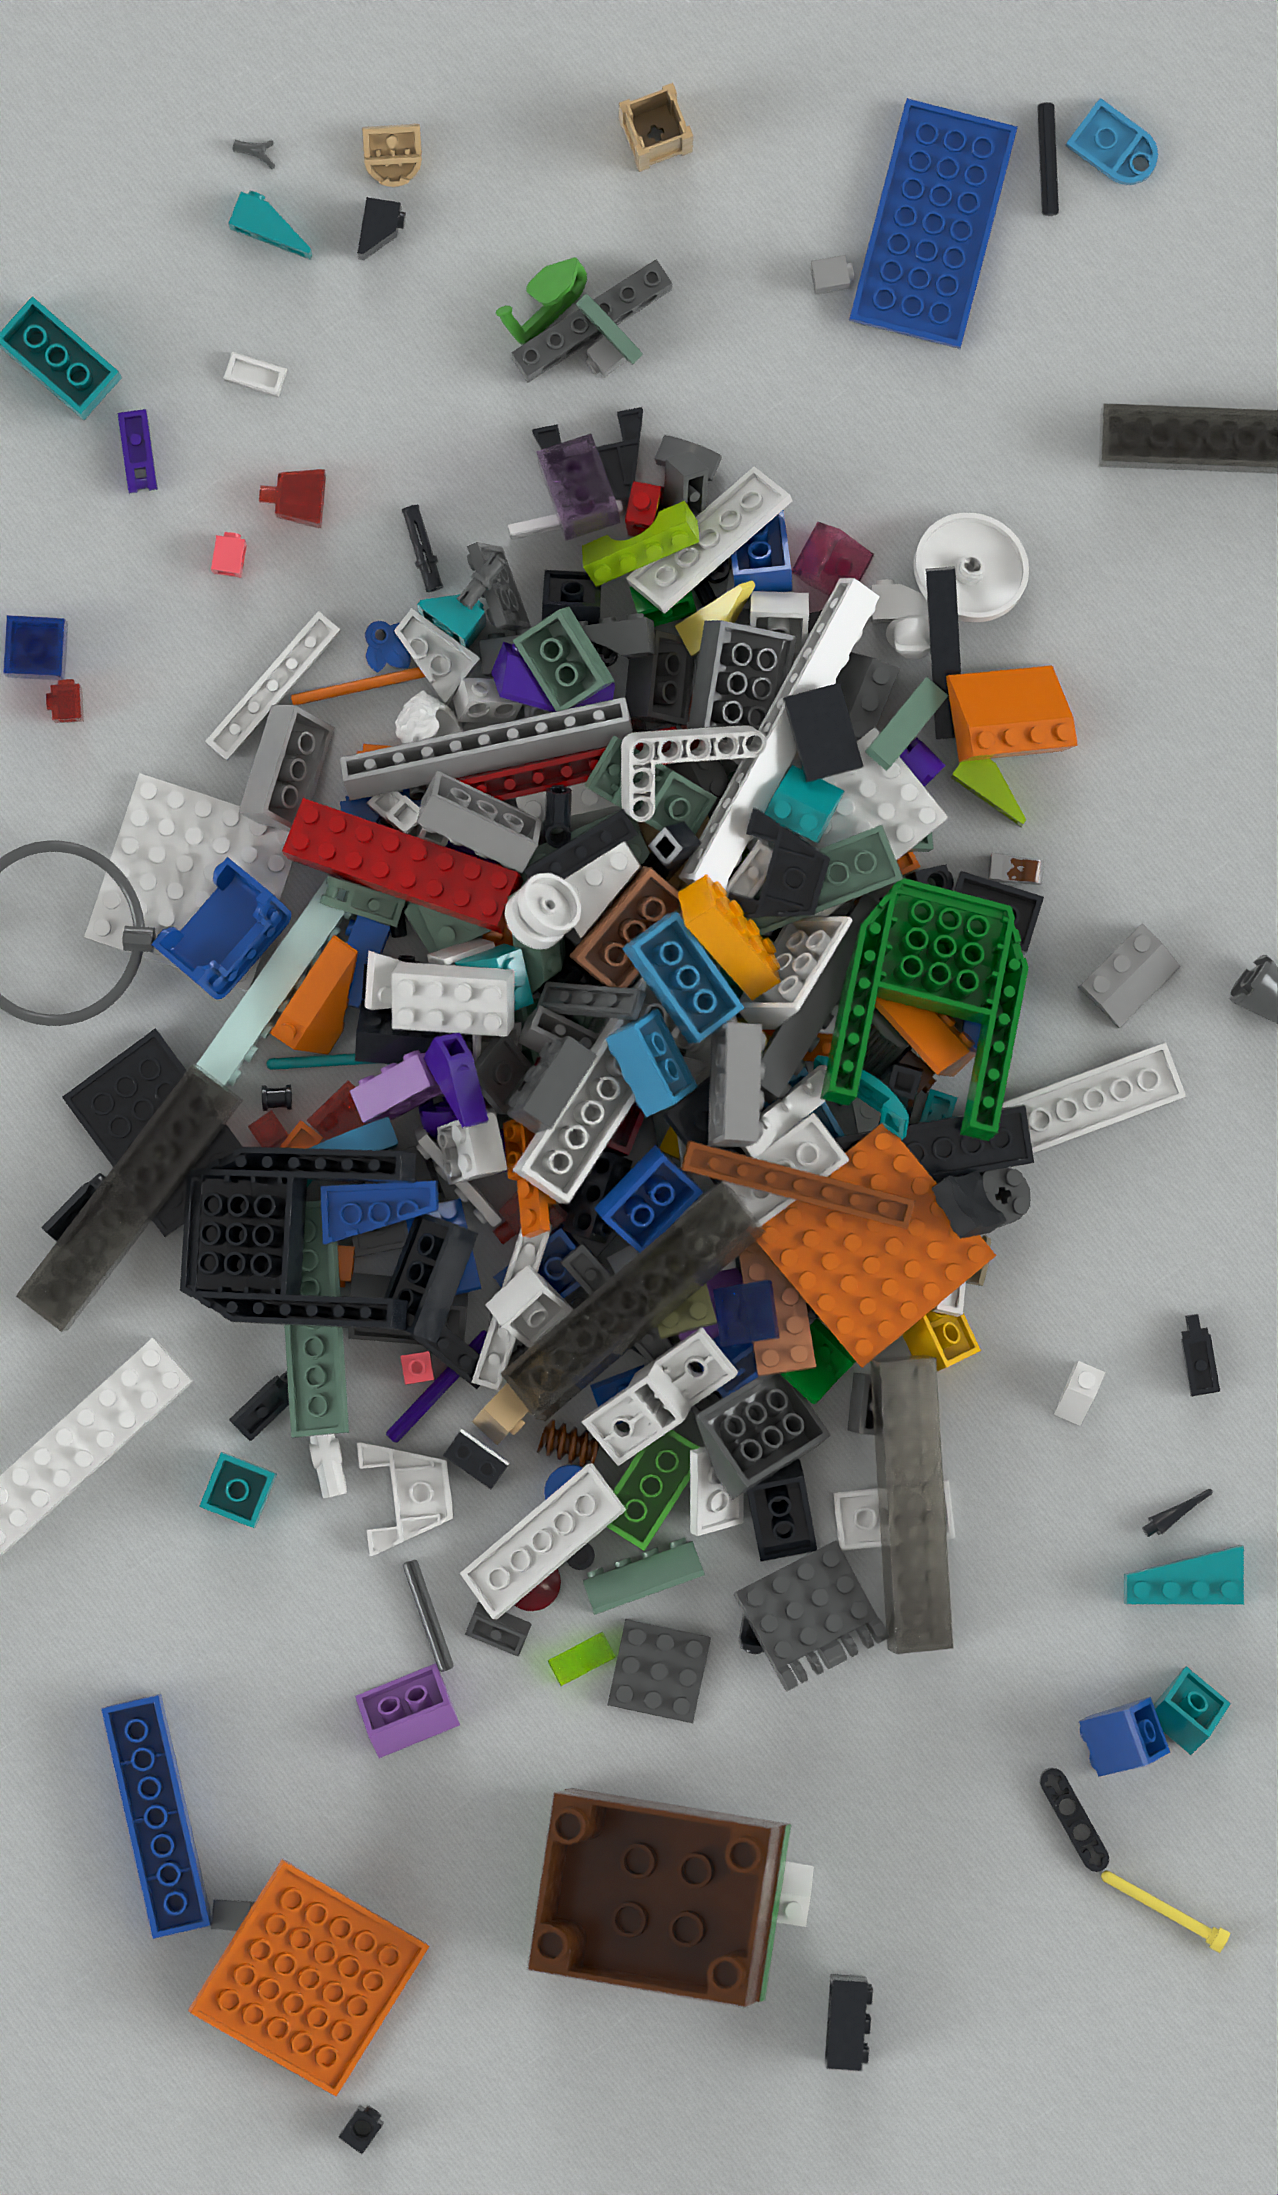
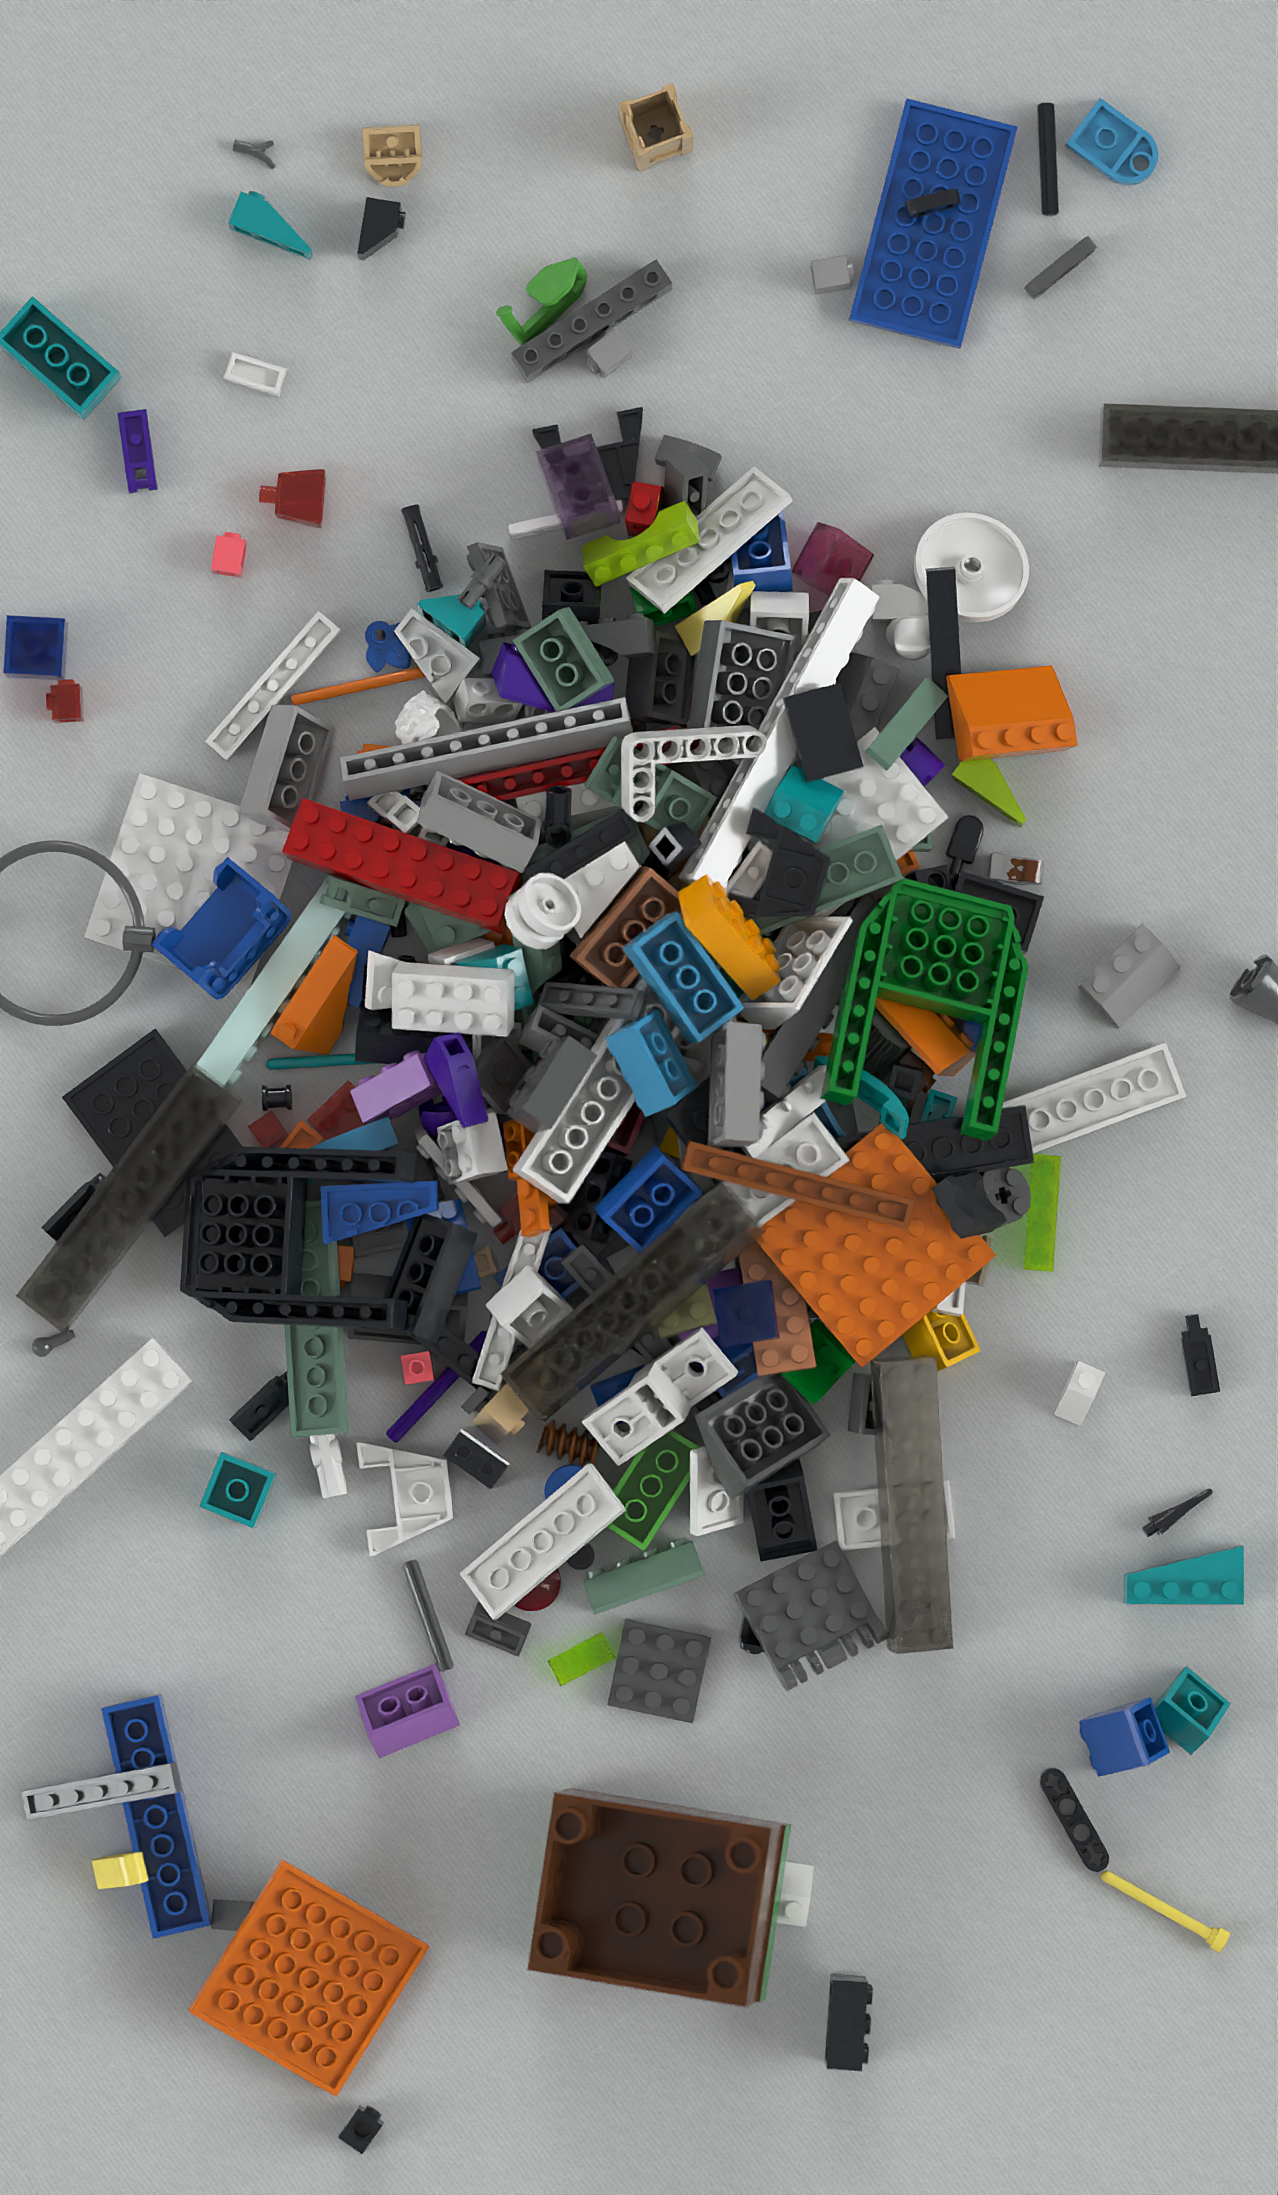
(43, 1346): none -> dark grey piece
(101, 1791): none -> plate
(120, 1870): none -> light yellow beam
(477, 1400): none -> dark grey plate
(485, 1262): none -> tan tile
(609, 329): sand green beam -> none
(933, 203): none -> black beam
(964, 843): none -> black piece
(1042, 1213): none -> clear neon green plate
(1060, 267): none -> dark grey beam

